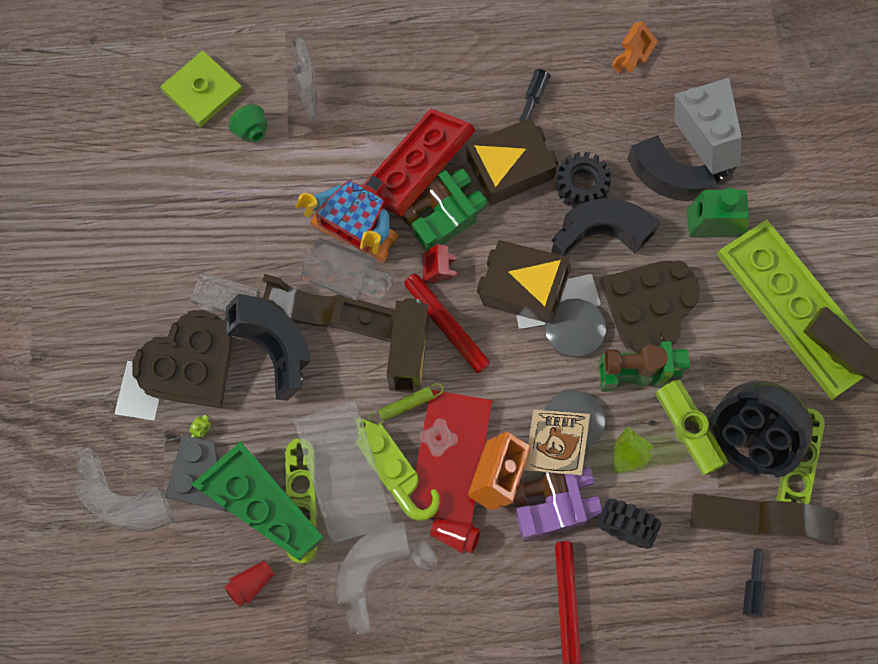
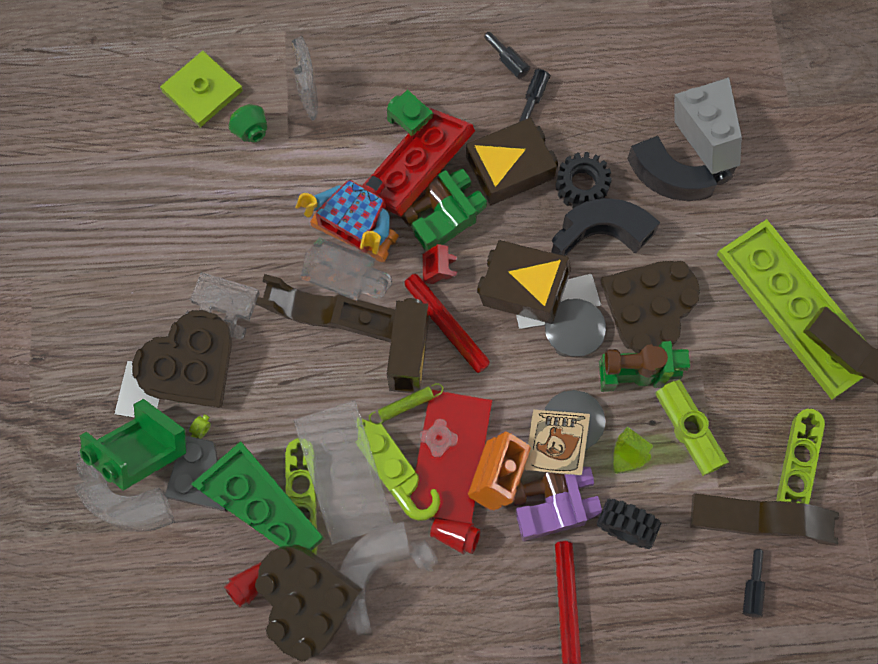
(135, 447): none -> green panel
(277, 334): black arch -> none
(306, 600): none -> dark brown plate
(408, 112): none -> green bracket
(509, 57): none -> black axle
(637, 46): orange plate -> none
(722, 214): green torso -> none
(773, 417): black cylinder -> none

